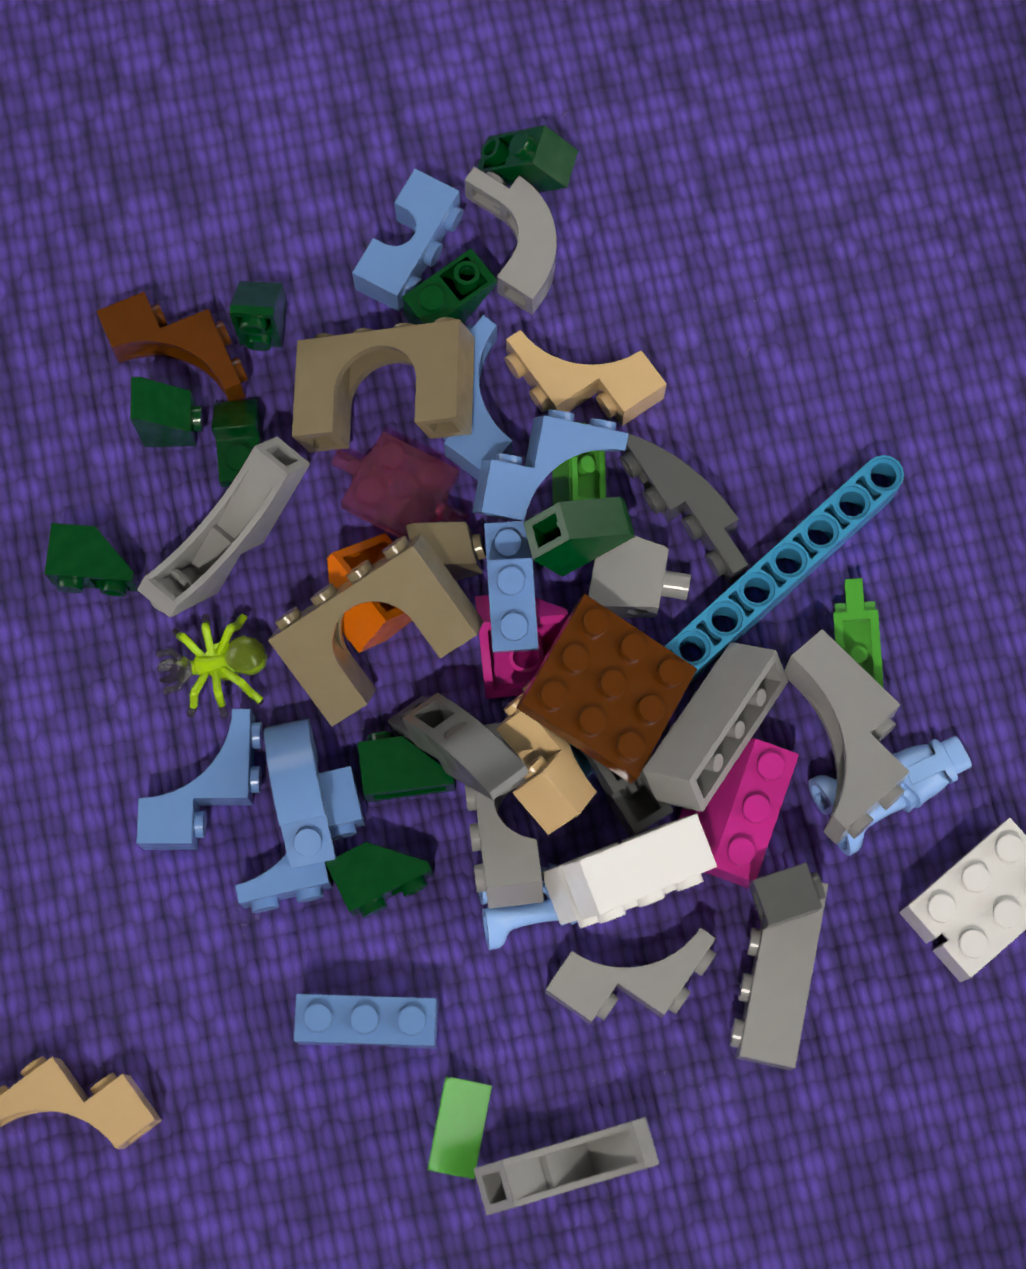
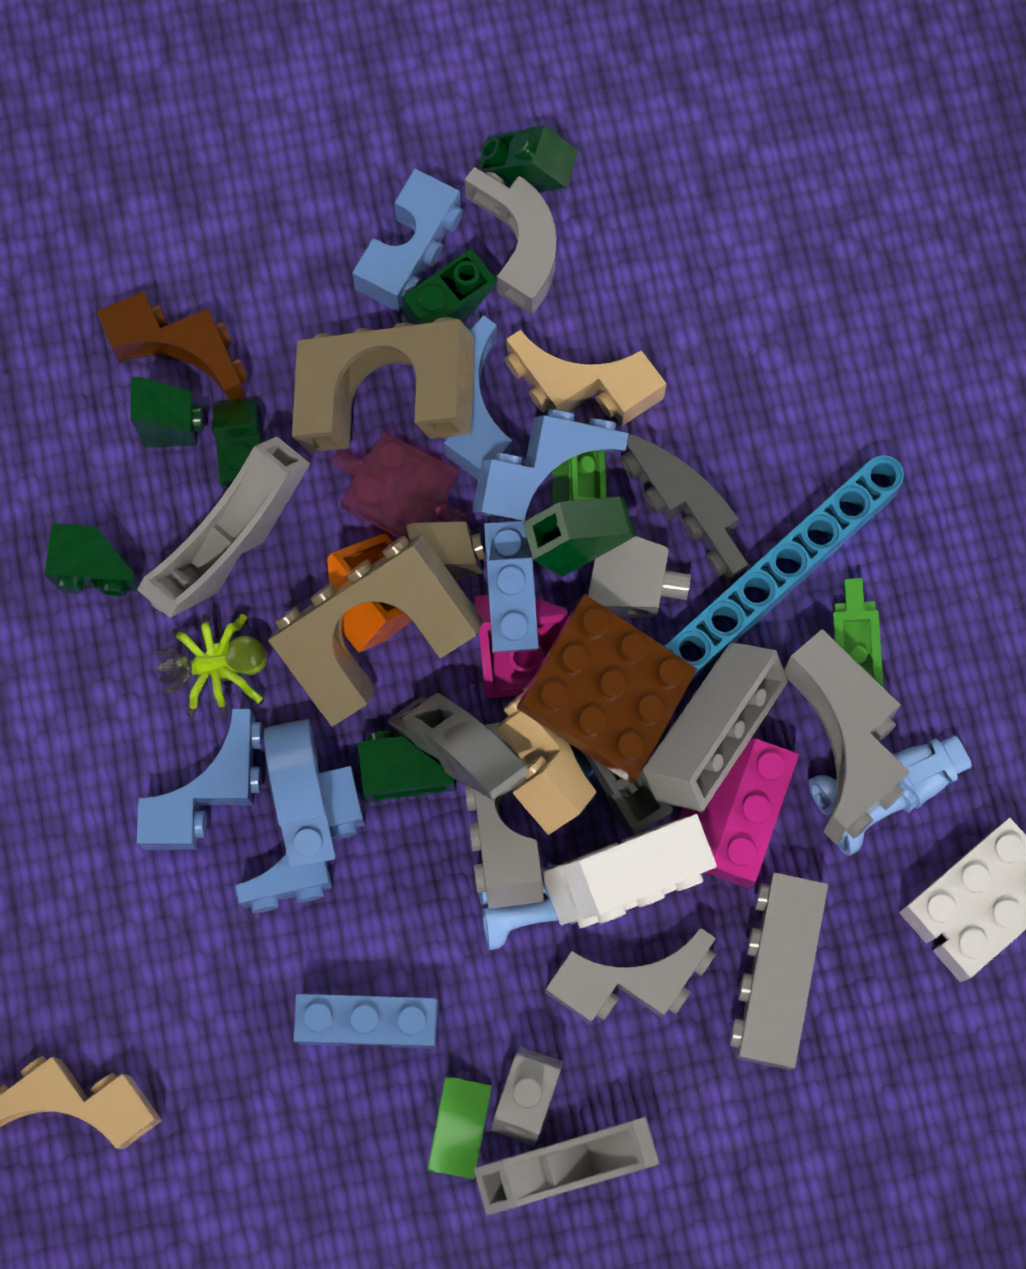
(259, 314): dark green slope -> none
(374, 874): dark green slope -> none
(526, 1096): none -> light grey torso
(787, 895): dark grey brick -> none

